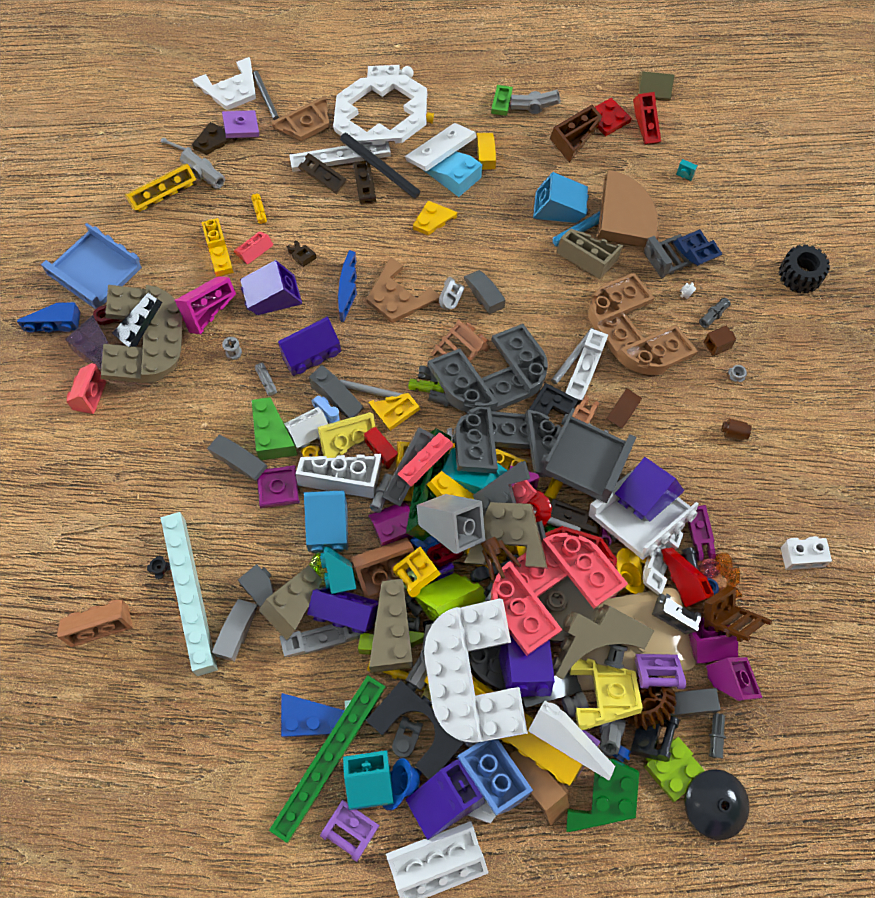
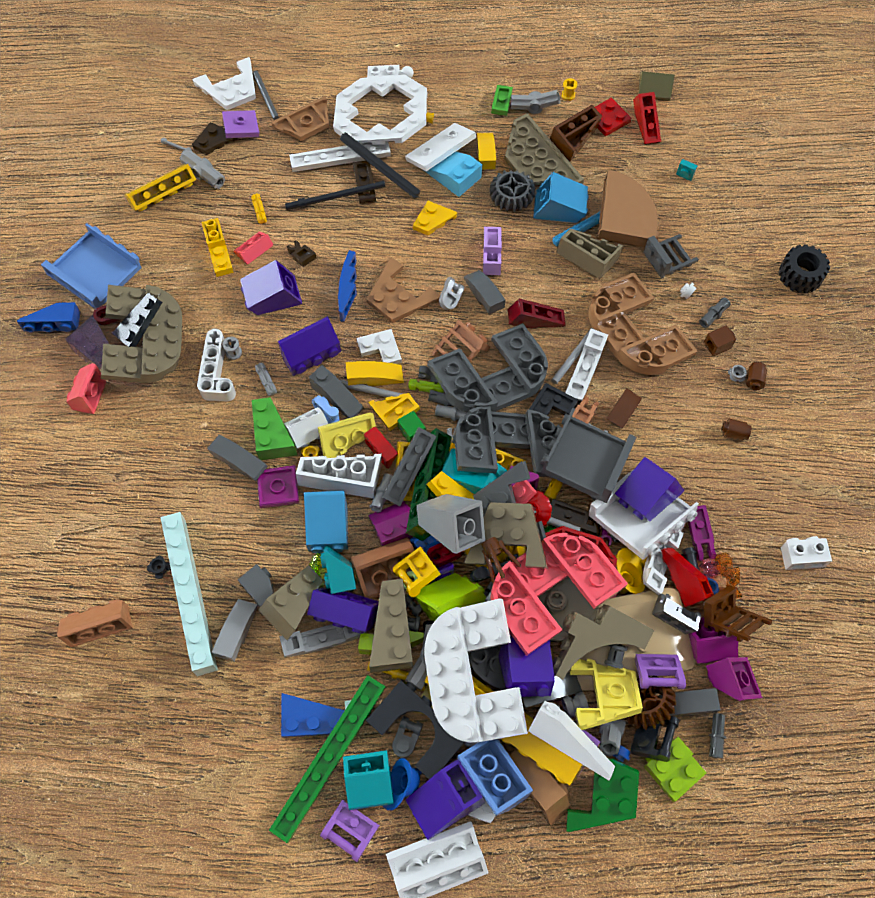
(204, 302): dark pink wedge -> none
(214, 364): none -> white beam
(302, 202): none -> black bar
(322, 173): dark brown plate -> none
(373, 373): none -> yellow slope
(380, 342): none -> white plate
(408, 425): none -> green brick
(425, 459): coral plate -> none
(449, 412): none -> light grey pin
(492, 251): none -> lavender slope
(512, 190): none -> dark grey gear
(535, 153): none -> dark tan plate
(535, 315): none -> dark red slope
(569, 89): none -> yellow bush
(697, 248): dark blue slope -> none
(704, 803): black dish -> none
(756, 376): none -> reddish brown brick

